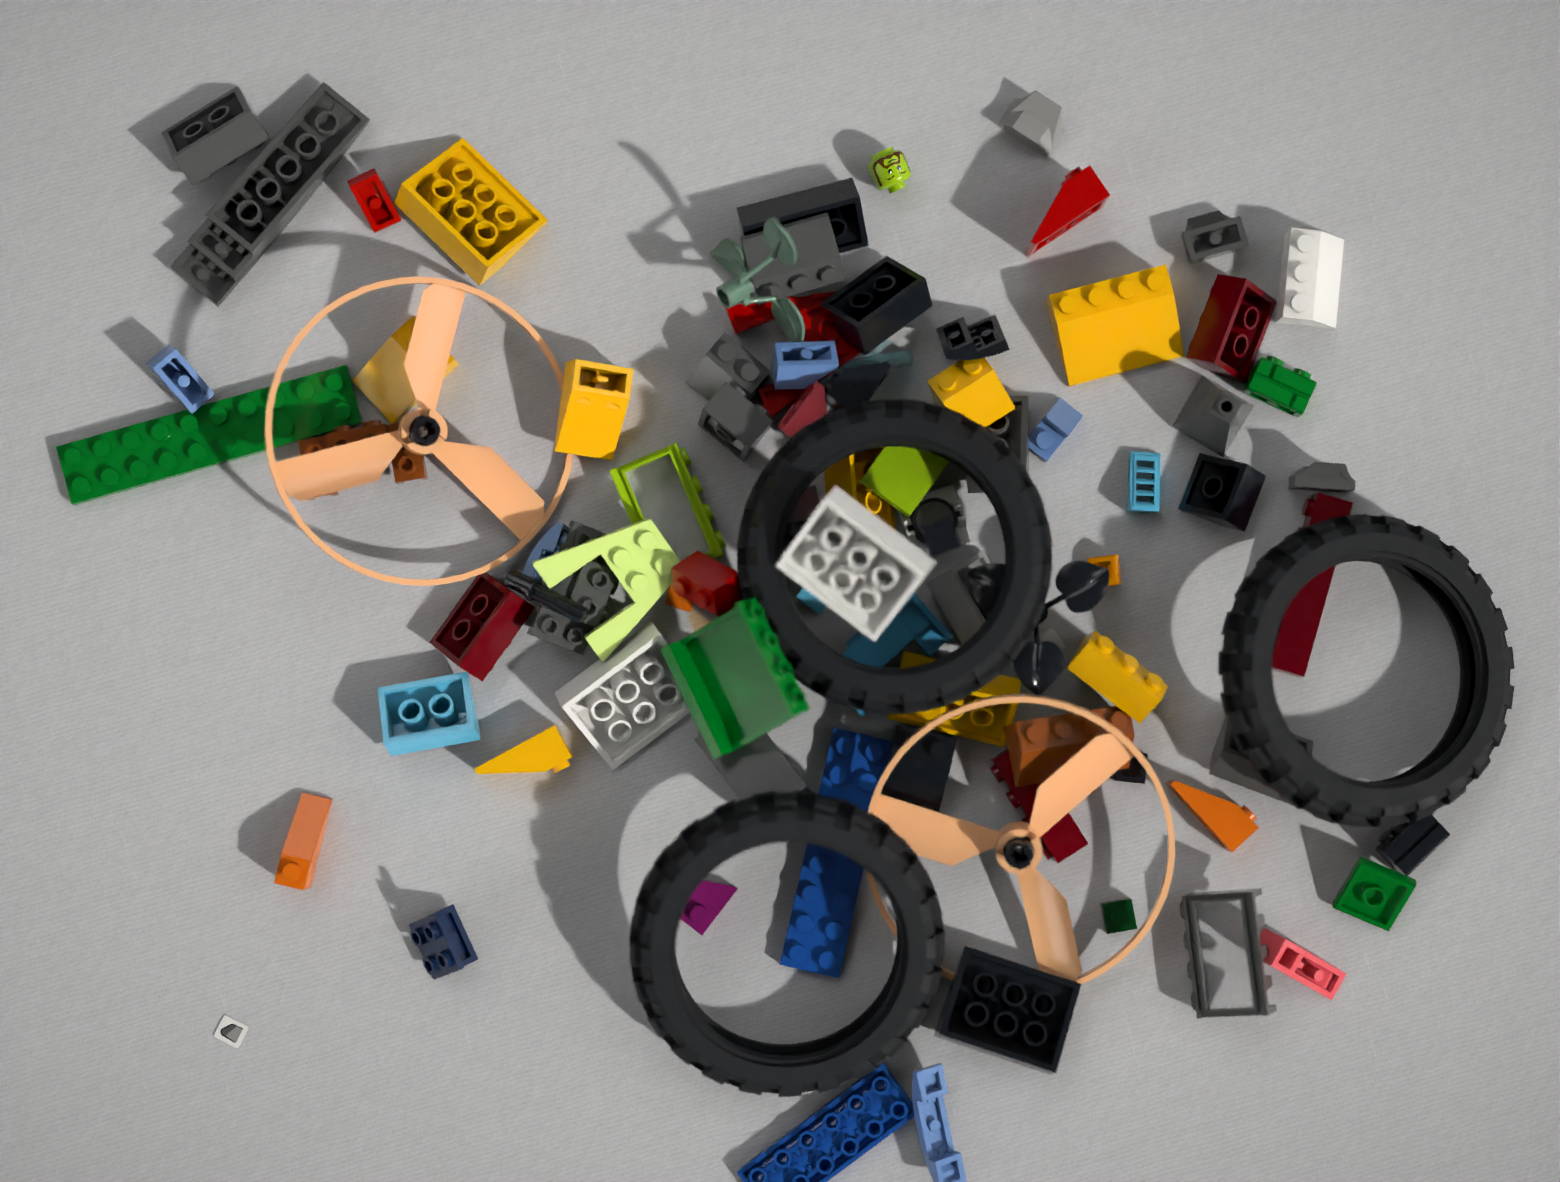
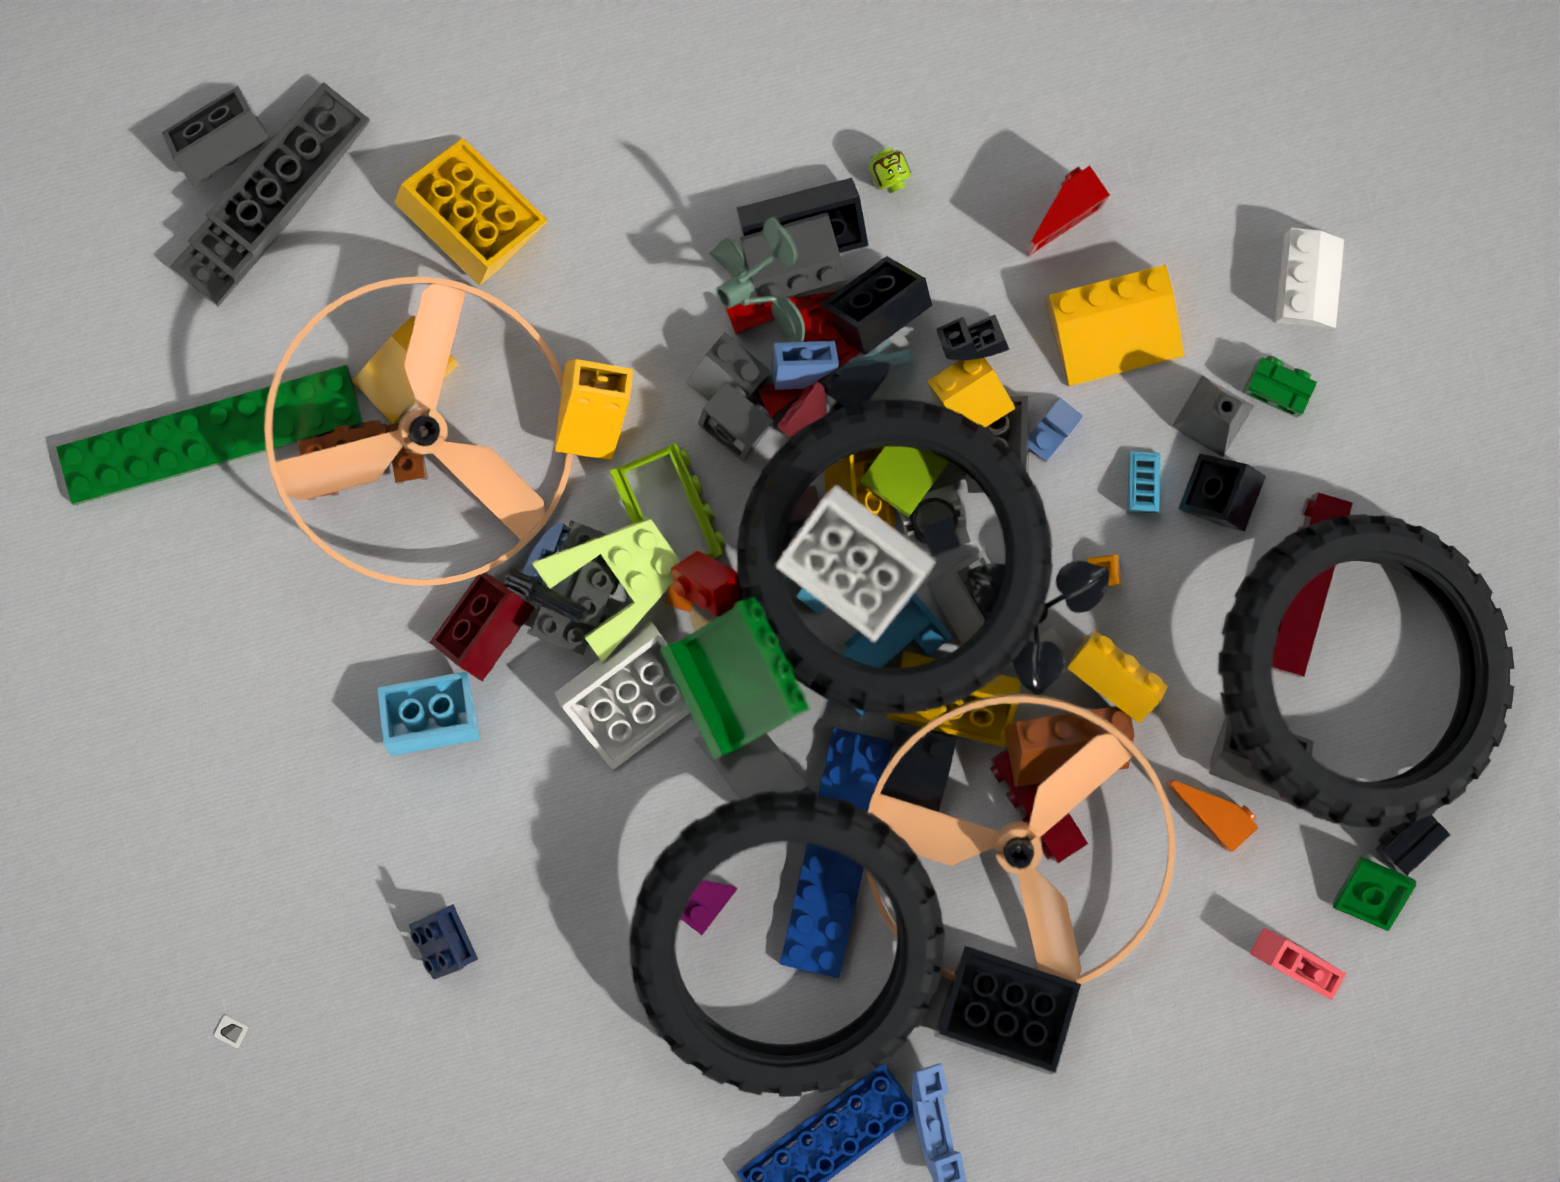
(180, 378): medium blue slope -> none
(303, 842): orange slope -> none
(374, 200): red slope -> none
(538, 754): yellow slope -> none
(1034, 121): light grey slope -> none
(1118, 915): dark green plate -> none
(1135, 773): black tile -> none
(1213, 236): dark grey slope -> none
(1226, 953): window -> none
(1231, 328): dark red slope -> none
(1323, 477): dark grey slope -> none

